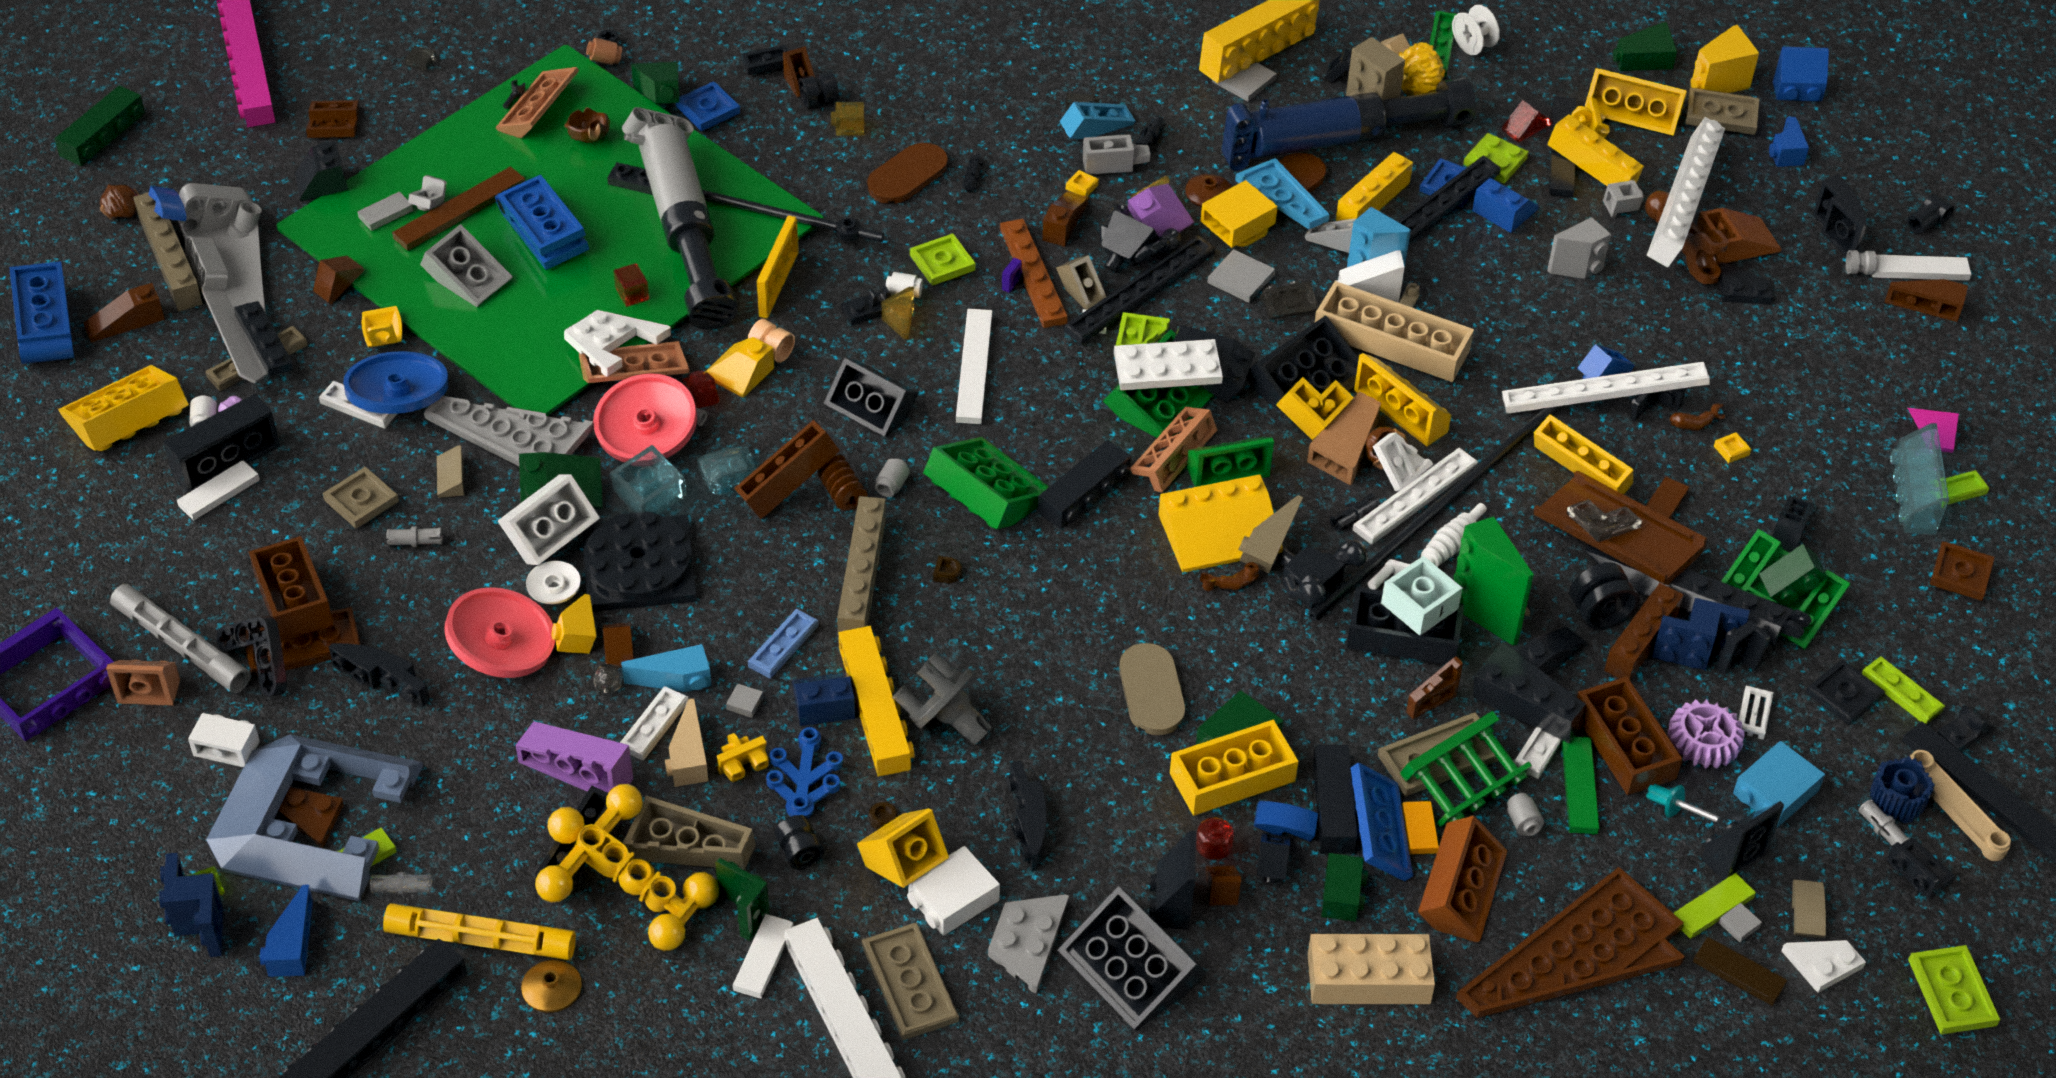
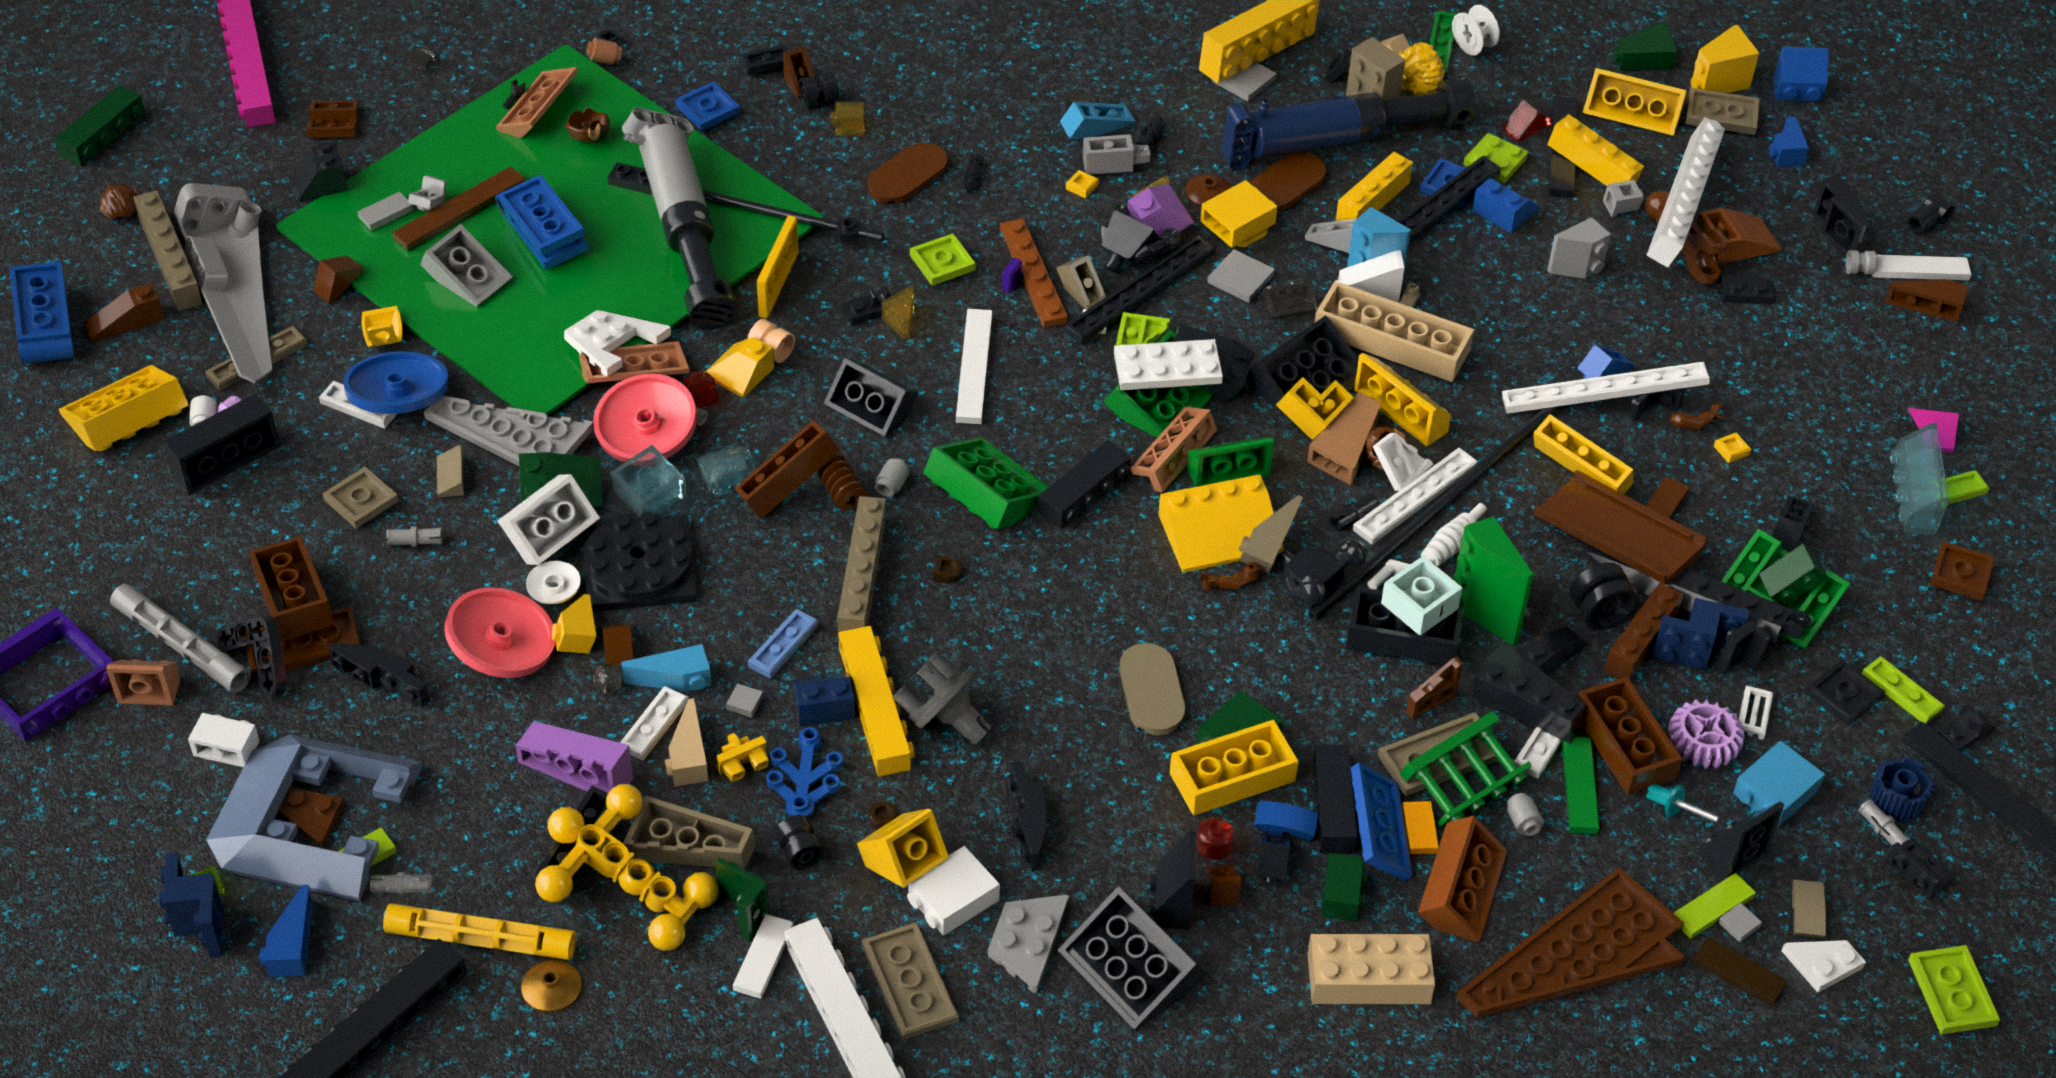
(168, 203): blue slope -> none
(218, 490): white tile -> none
(263, 338): black plate -> none
(631, 284): clear red panel -> none
(657, 81): dark green slope -> none
(901, 281): white brick -> none
(1063, 218): reddish brown slope -> none
(1286, 193): dark azure wing -> none
(1592, 117): yellow hips -> none
(1600, 524): clear smoke tile -> none
(1964, 811): tan piece -> none

